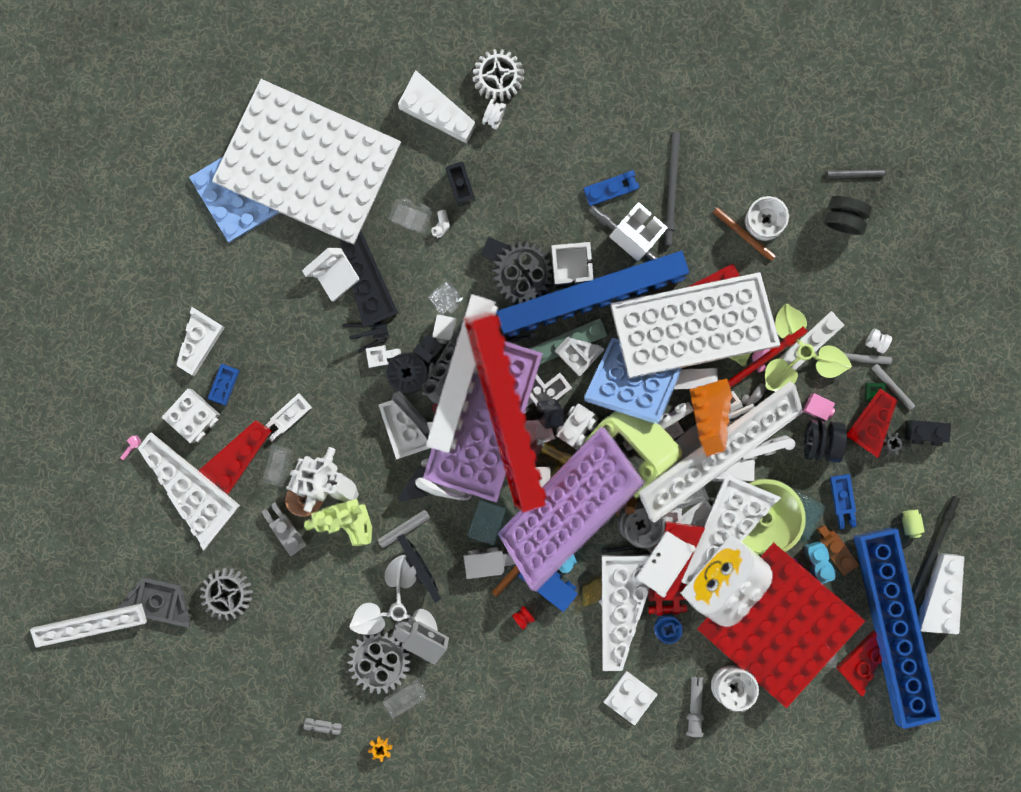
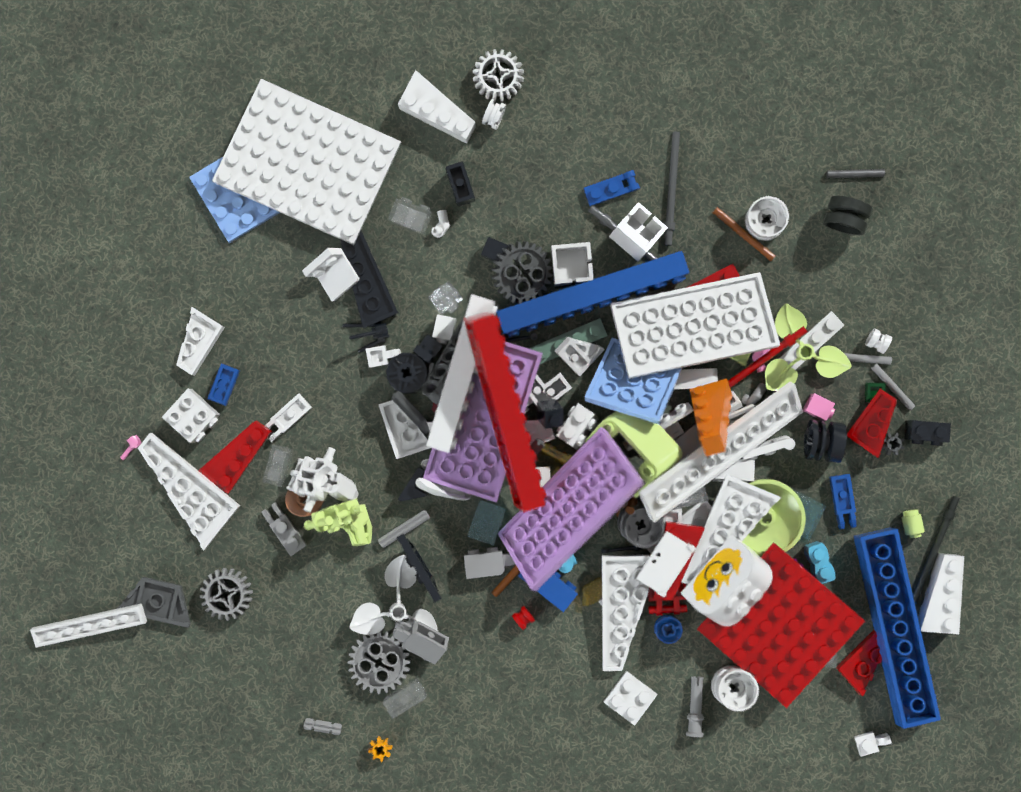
(837, 551): dark orange hinge -> none
(868, 742): none -> white plate

